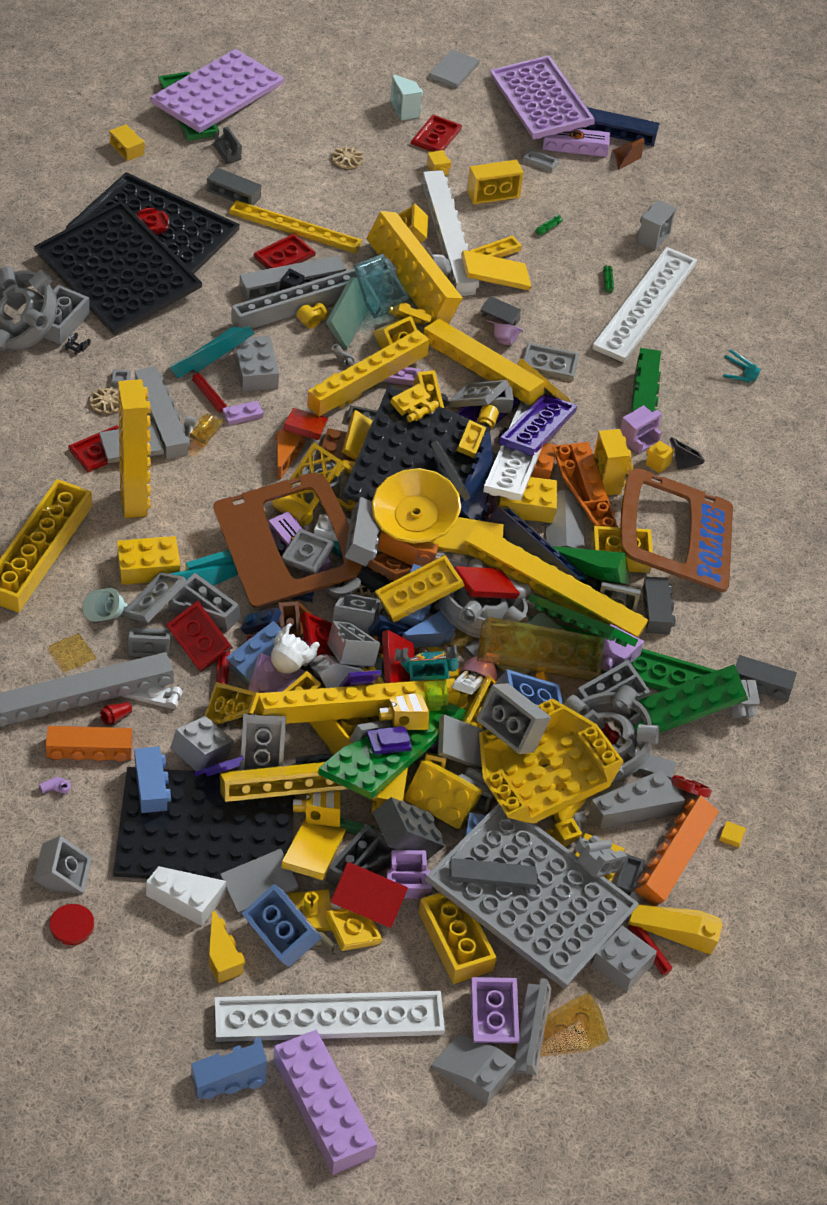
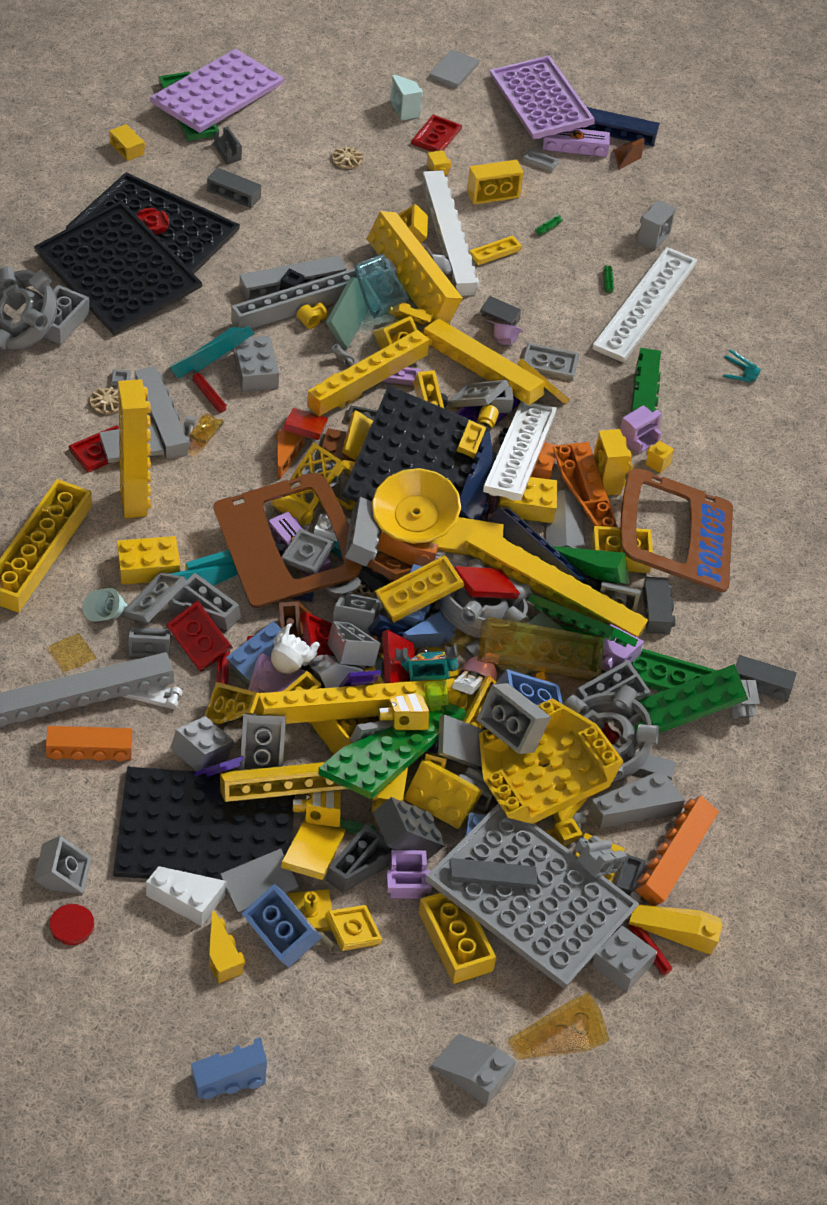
(57, 784): lavender arm -> none
(80, 347): black piece -> none
(113, 713): red cone -> none
(151, 779): medium blue brick -> none
(242, 412): lavender plate -> none
(259, 620): dark blue plate -> none
(284, 252): red tile -> none
(295, 226): yellow tile -> none
(315, 758): black wheel -> none
(324, 1102): lavender brick -> none
(331, 1014): white plate -> none
(369, 894): red tile -> none
(389, 740): dark purple piece -> none
(411, 399): yellow plate -> none
(456, 480): dark grey tile -> none
(494, 1010): lavender slope -> none
(495, 270): yellow tile -> none
(532, 1028): light grey fence -> none
(538, 424): dark purple plate -> none
(685, 455): black slope -> none
(691, 786): red tile -> none
(732, 834): yellow tile -> none

